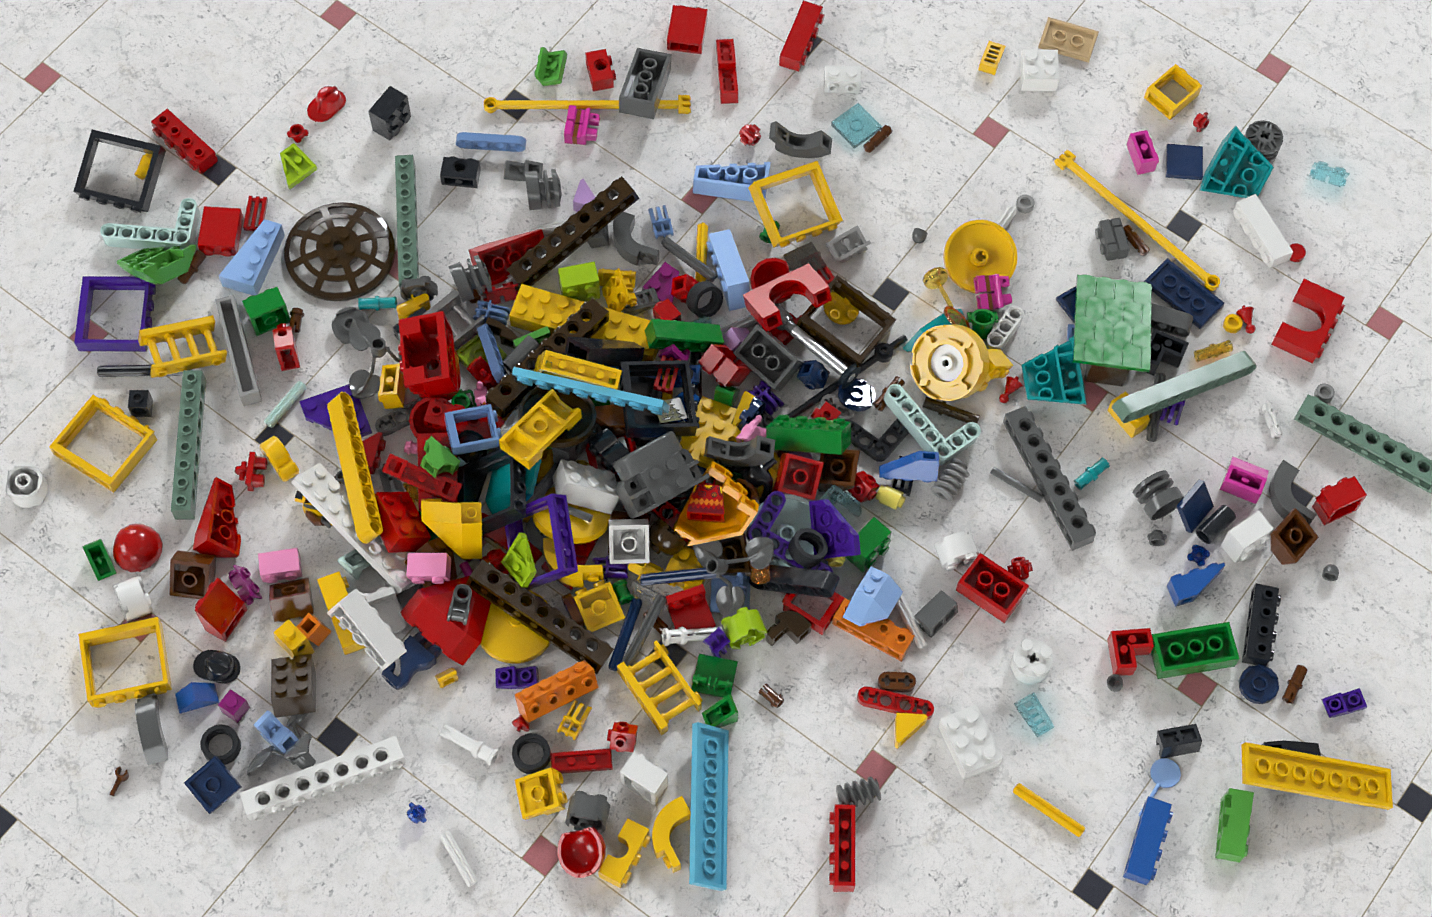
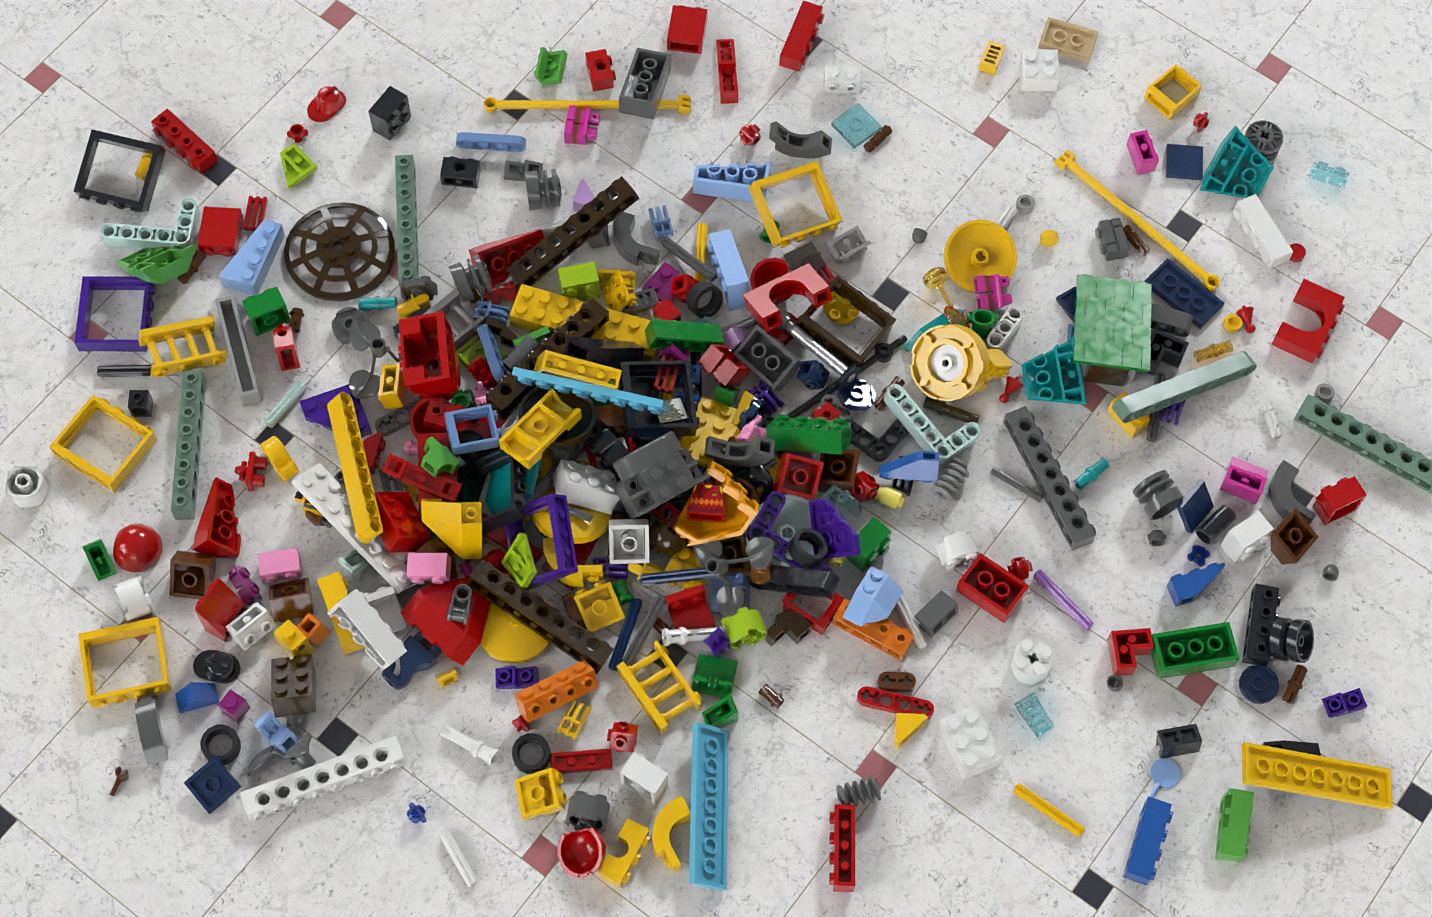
(251, 626): none -> white brick
(1049, 238): none -> yellow tile
(1077, 614): none -> medium lavender axle
(1291, 640): none -> black wheel

